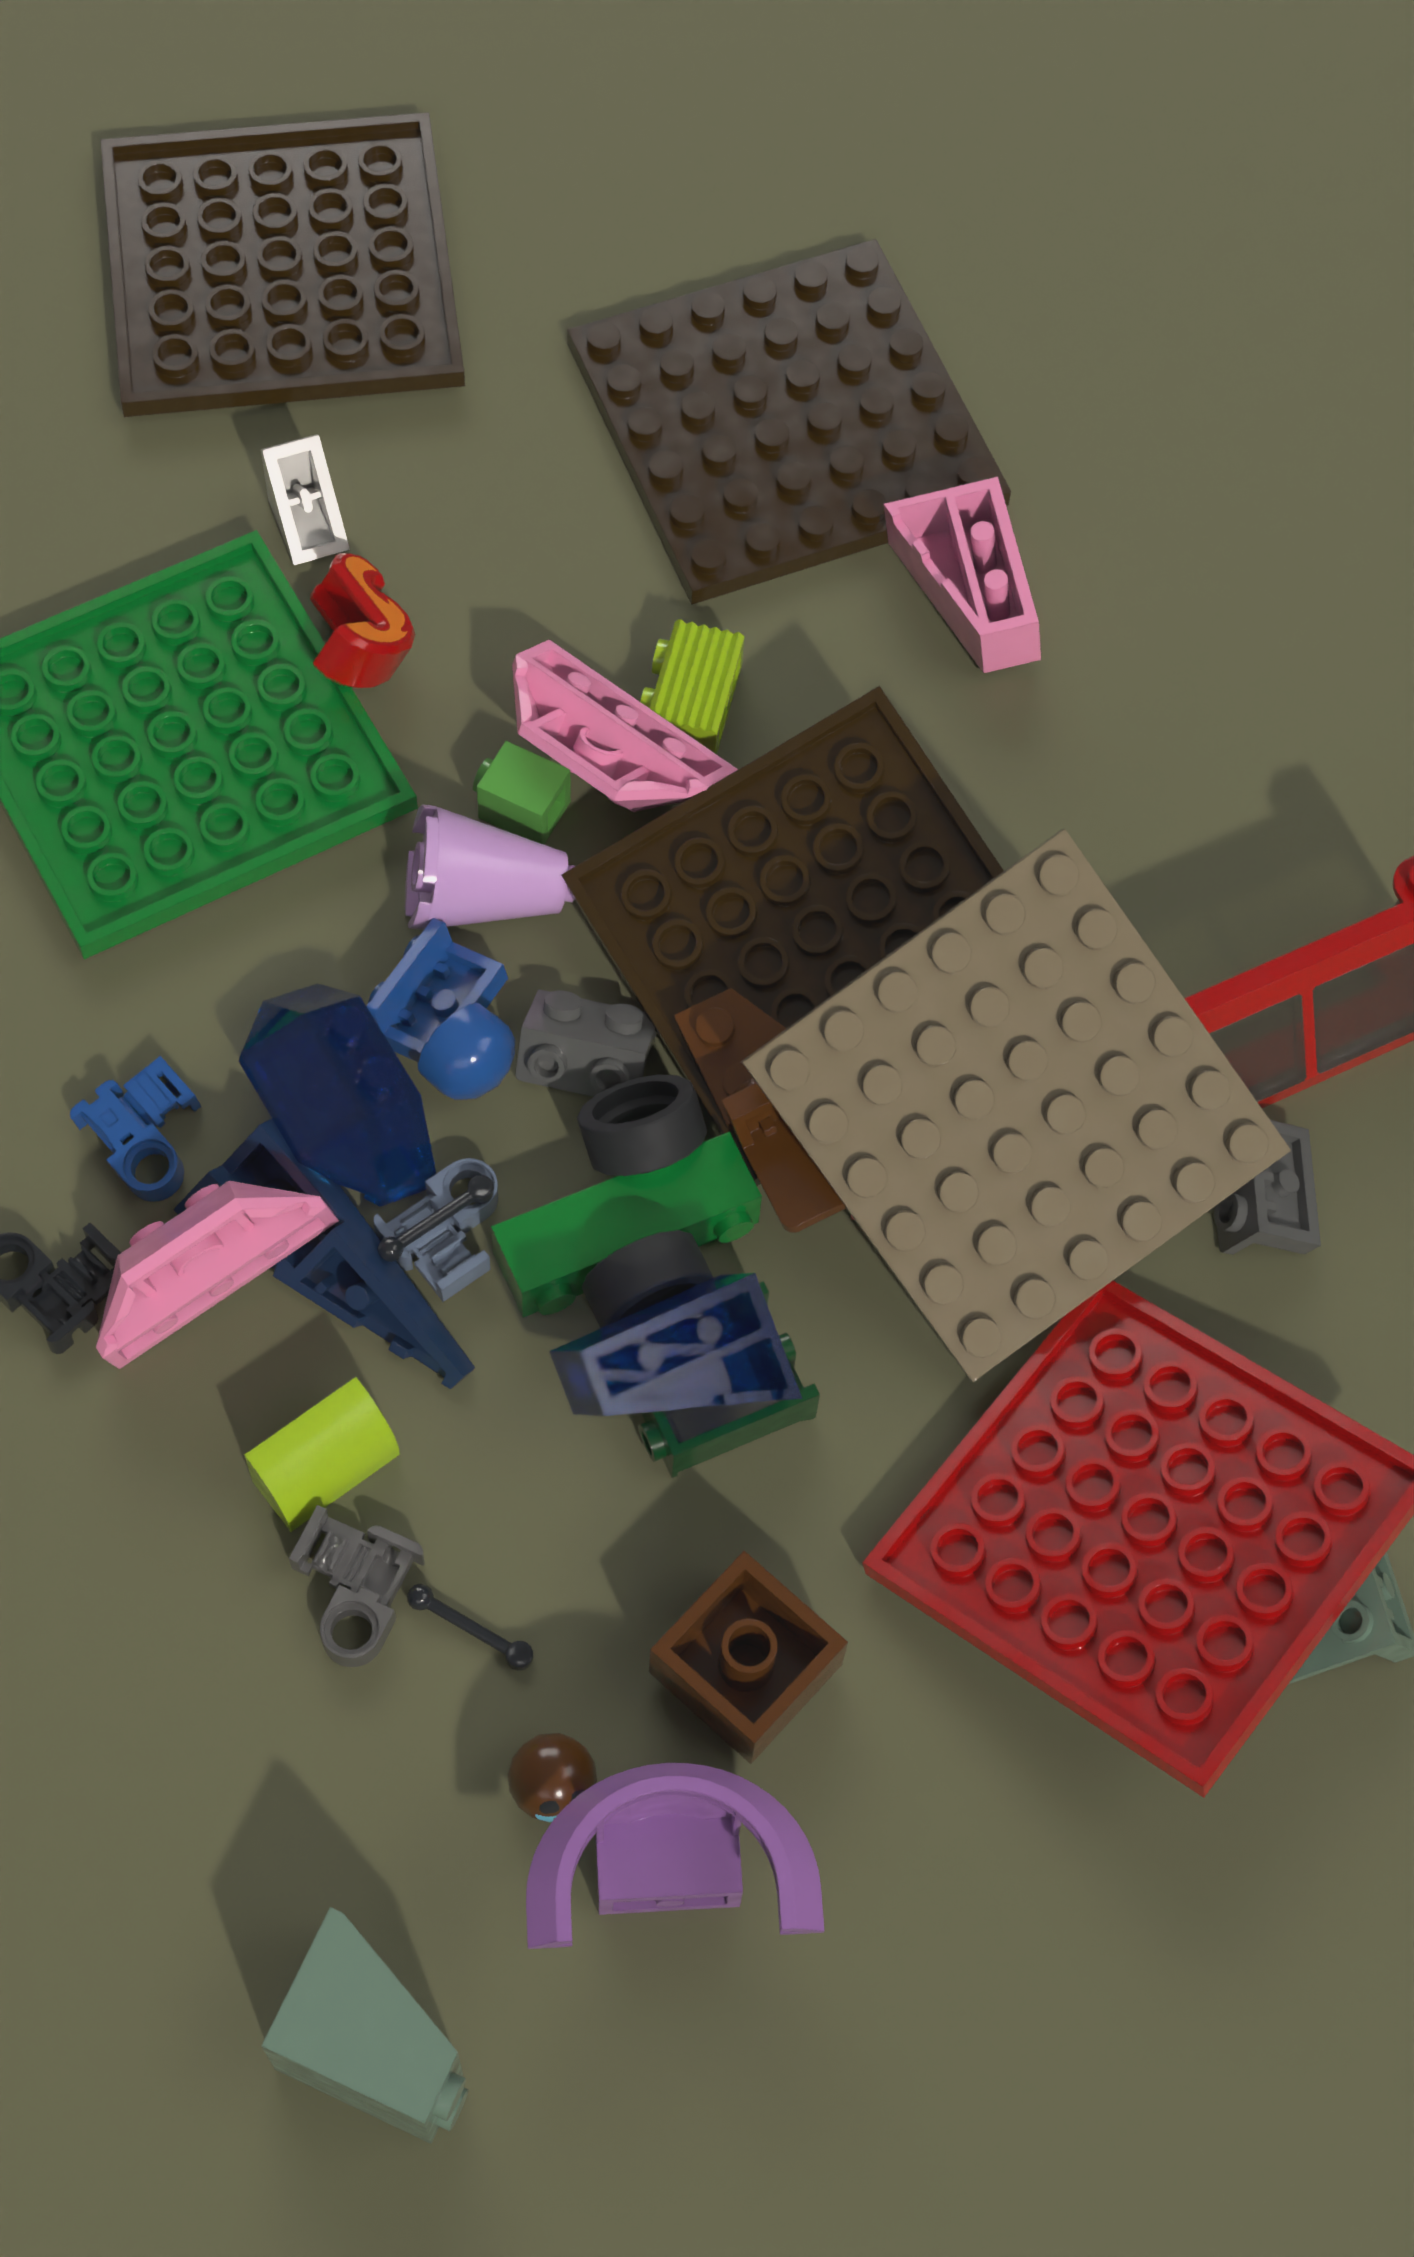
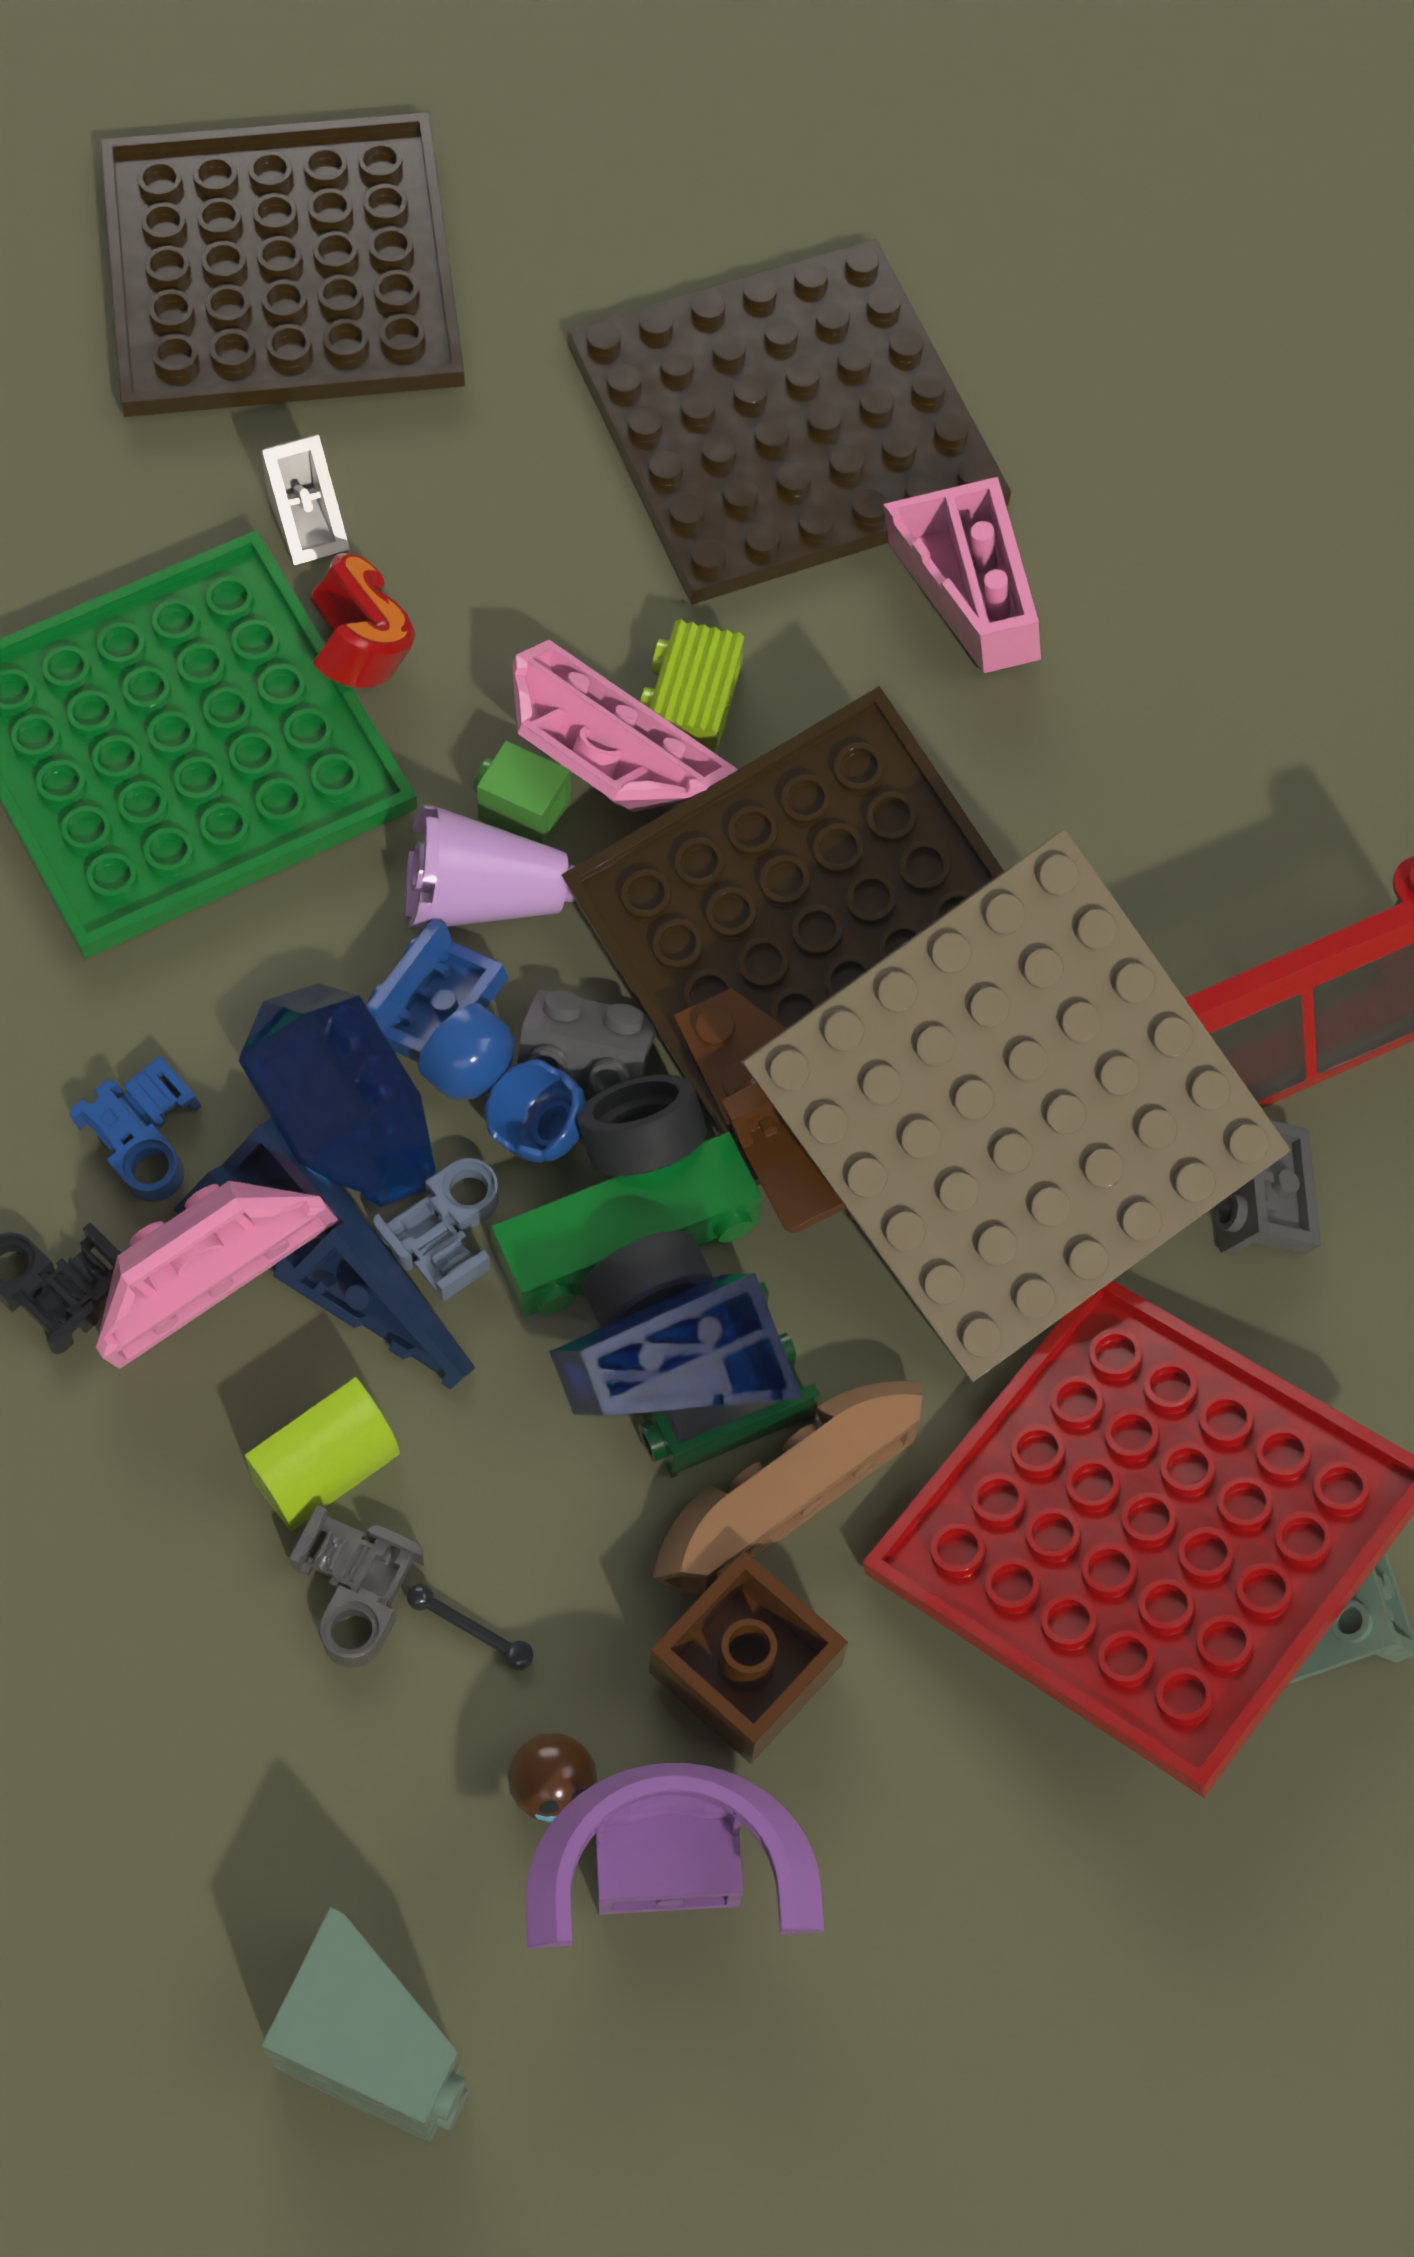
(479, 1191): black hinge -> none
(535, 1111): none -> blue hair
(769, 1502): none -> medium nougat brick

